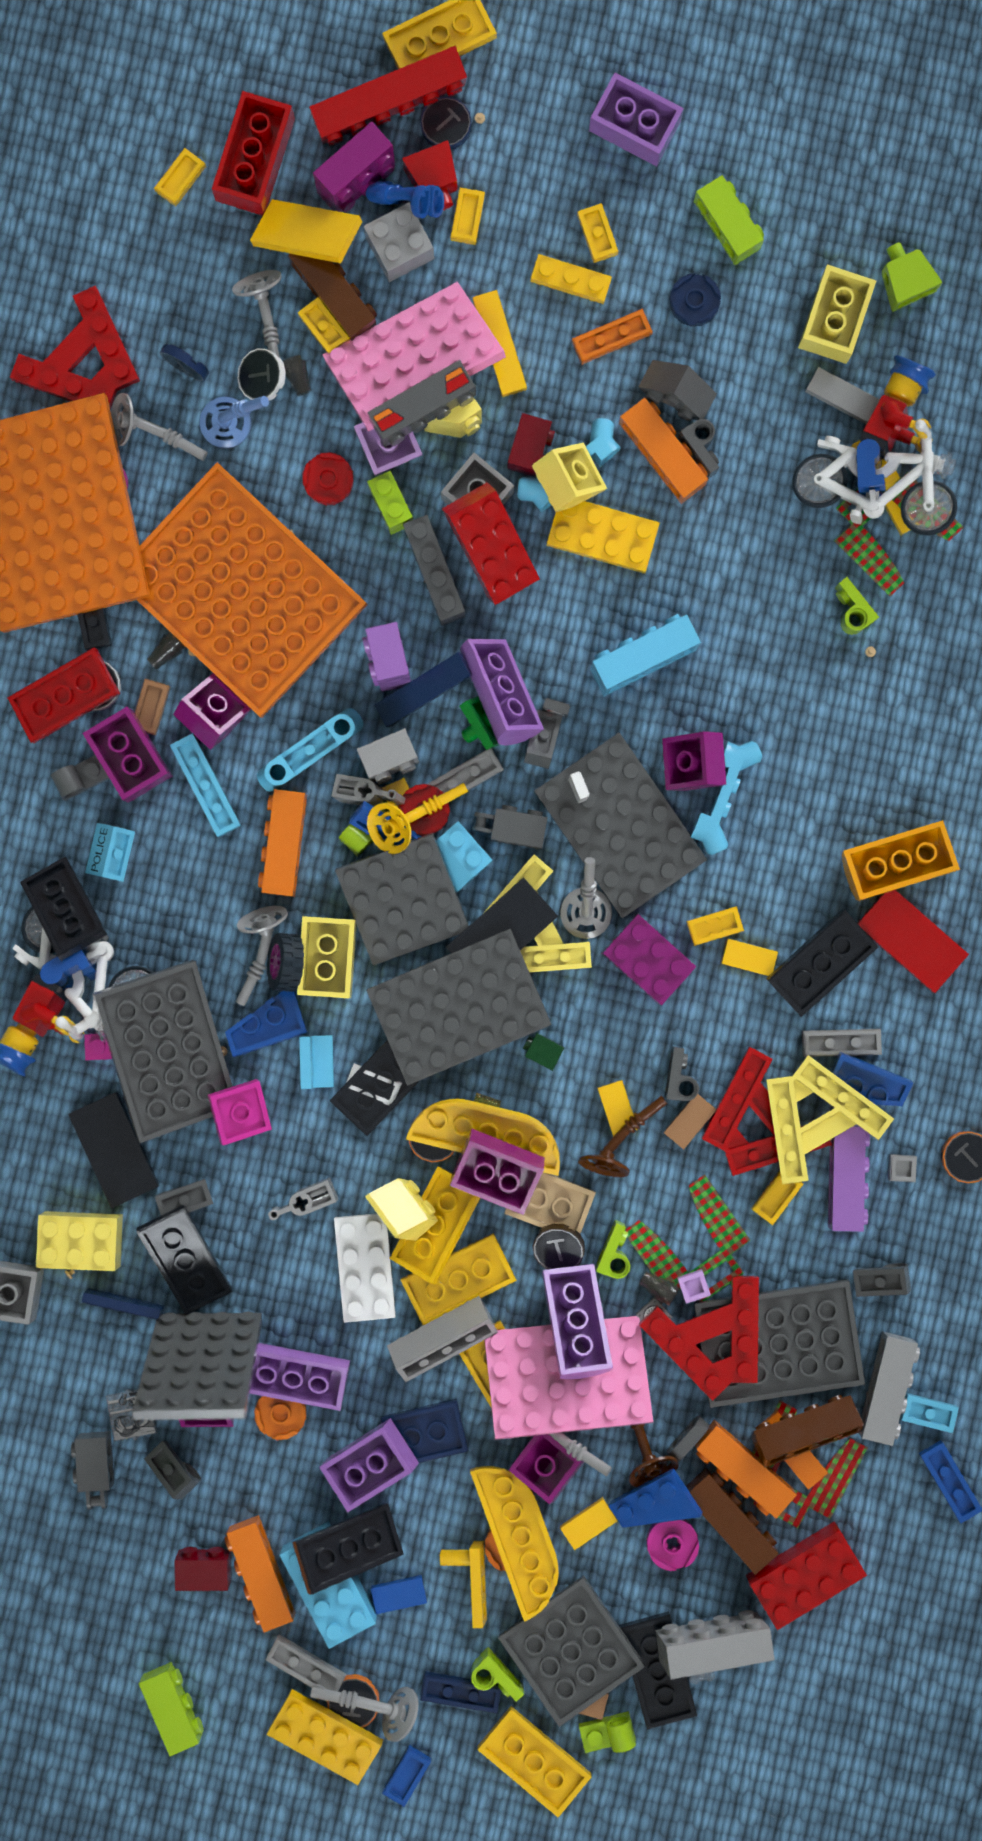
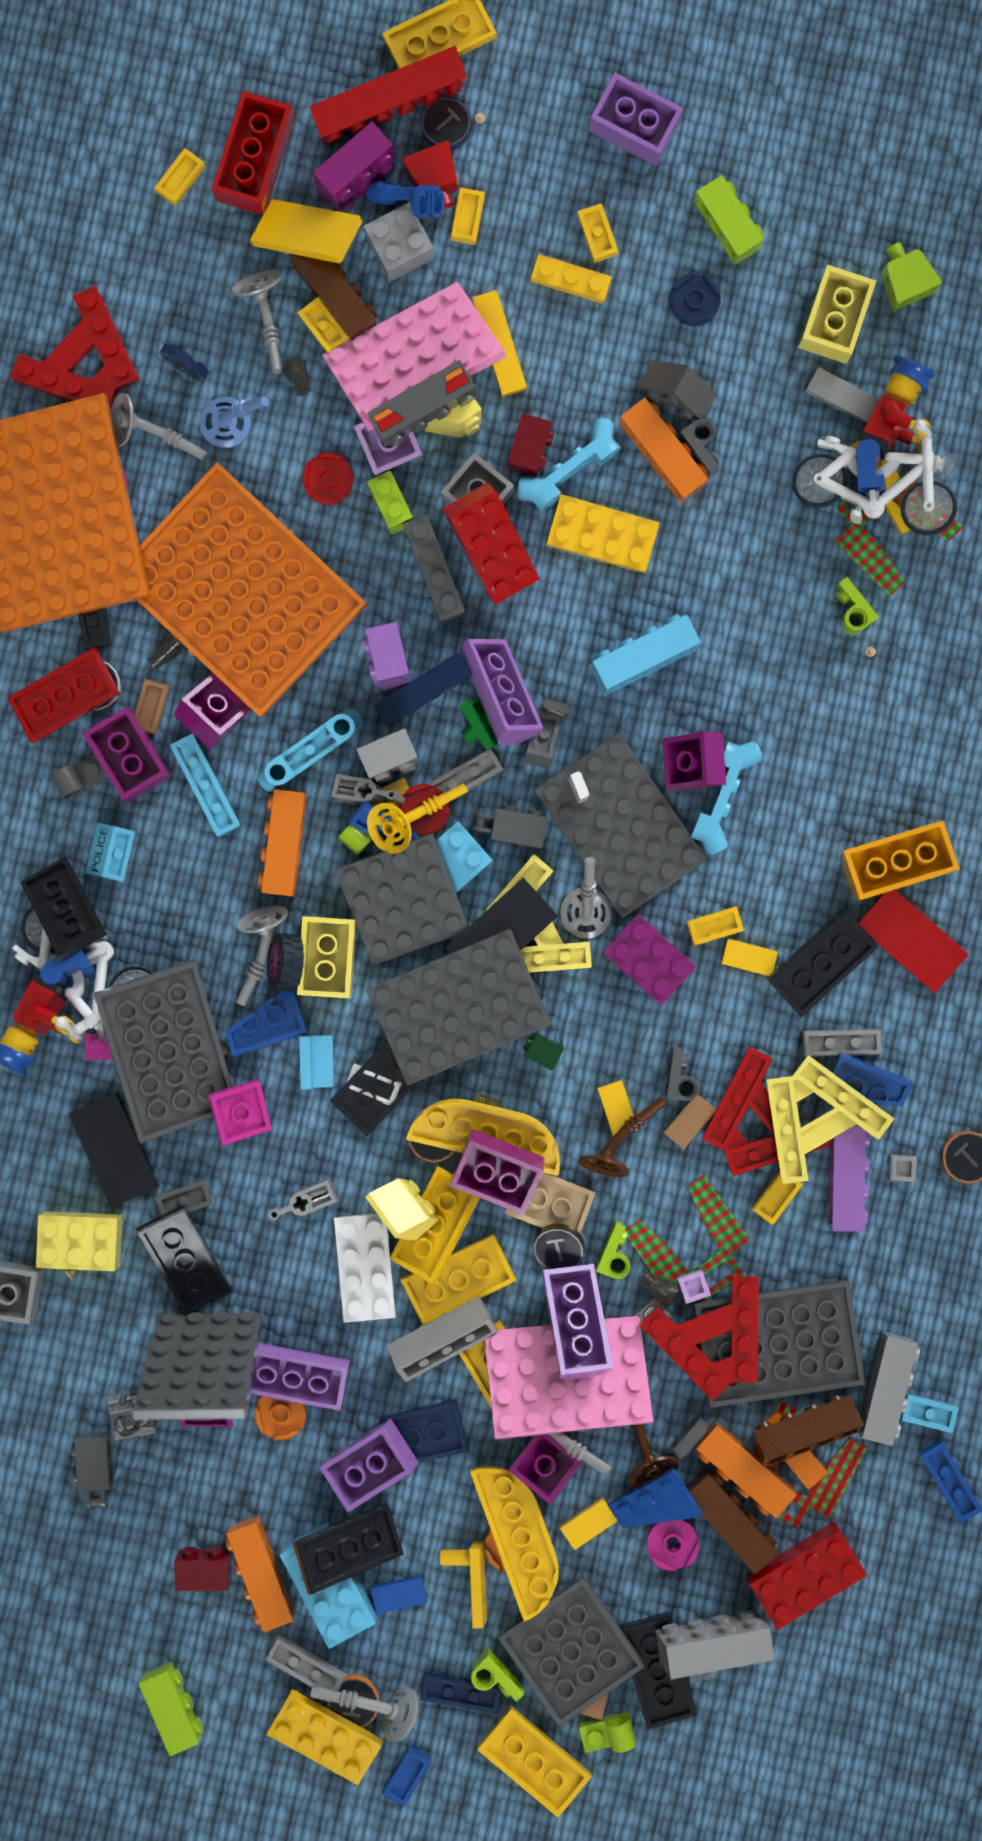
(123, 1304): dark blue tile -> none
(174, 1474): dark grey plate -> none
(261, 374): black tile -> none
(568, 476): light yellow slope -> none
(612, 336): orange tile -> none
(884, 1281): dark grey plate -> none

